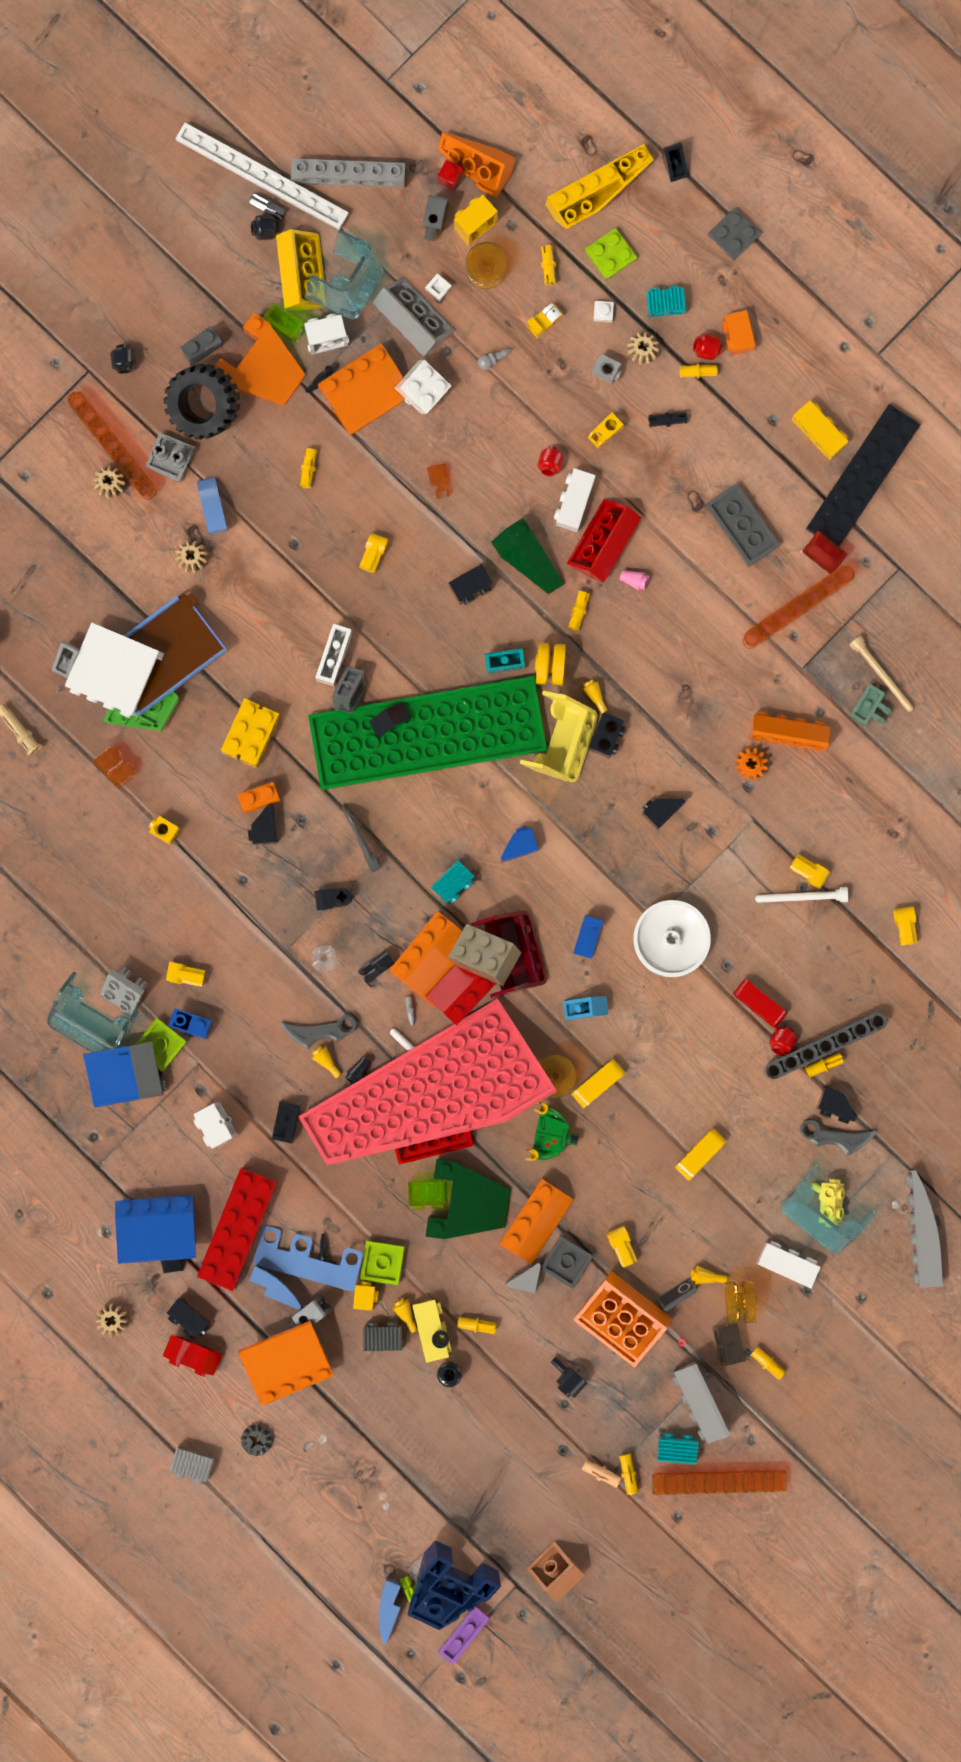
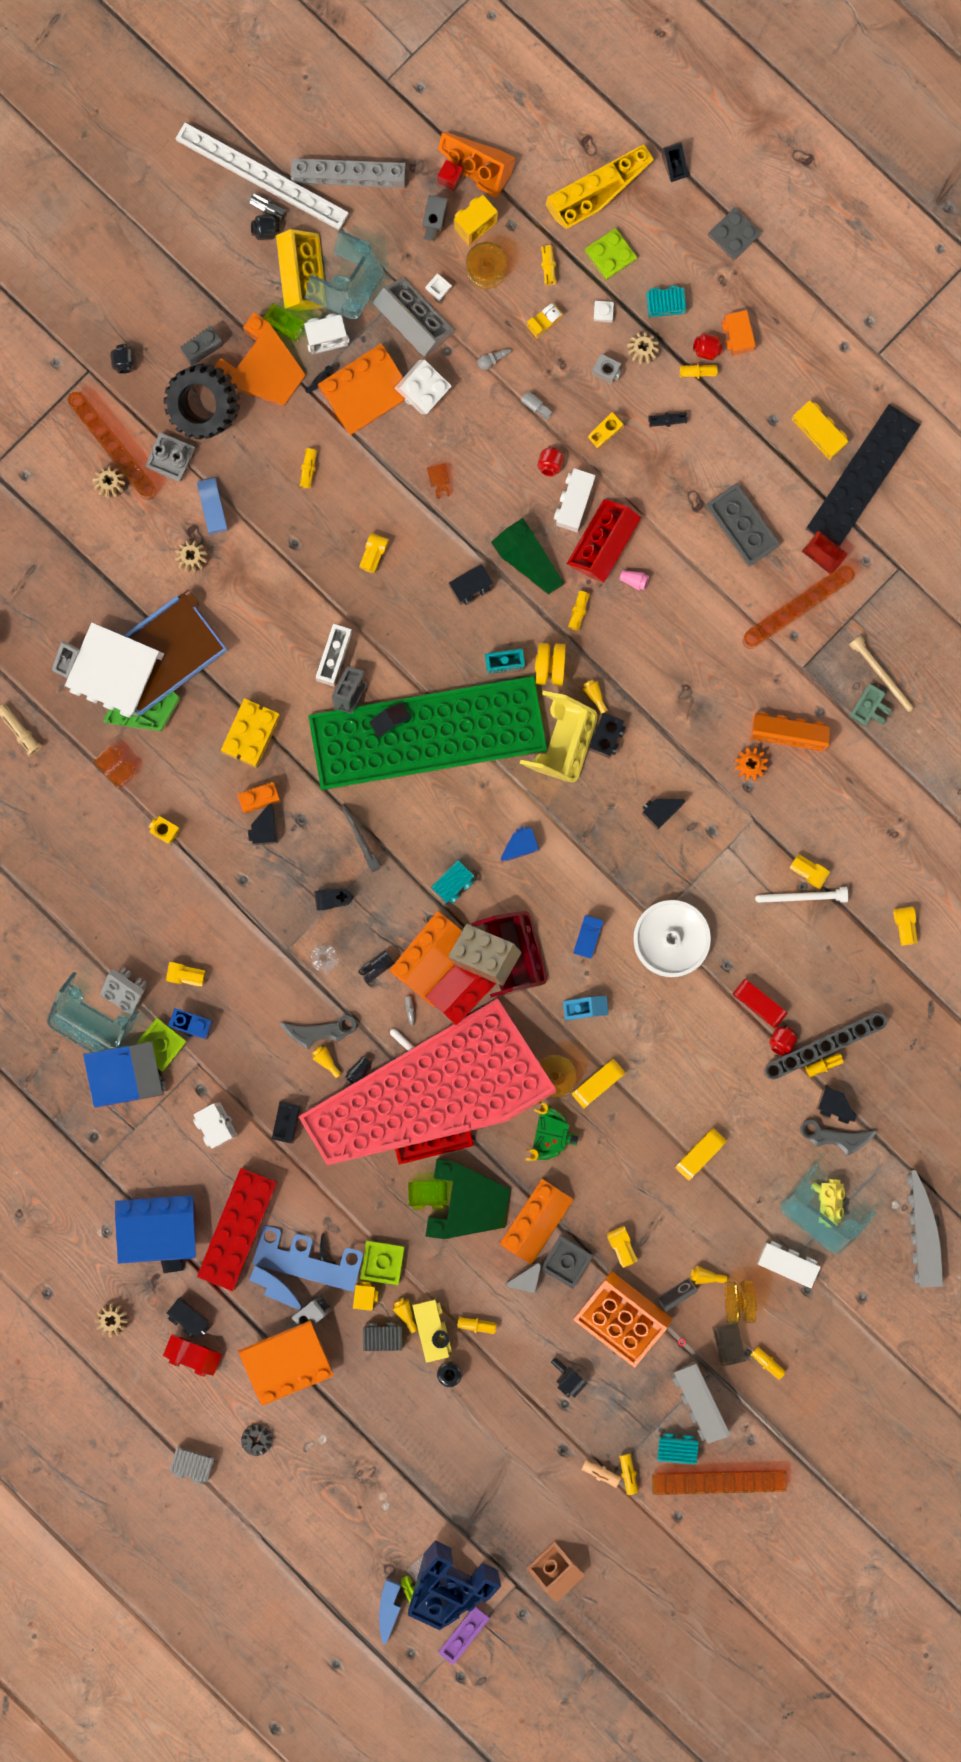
(536, 405): none -> light grey bar

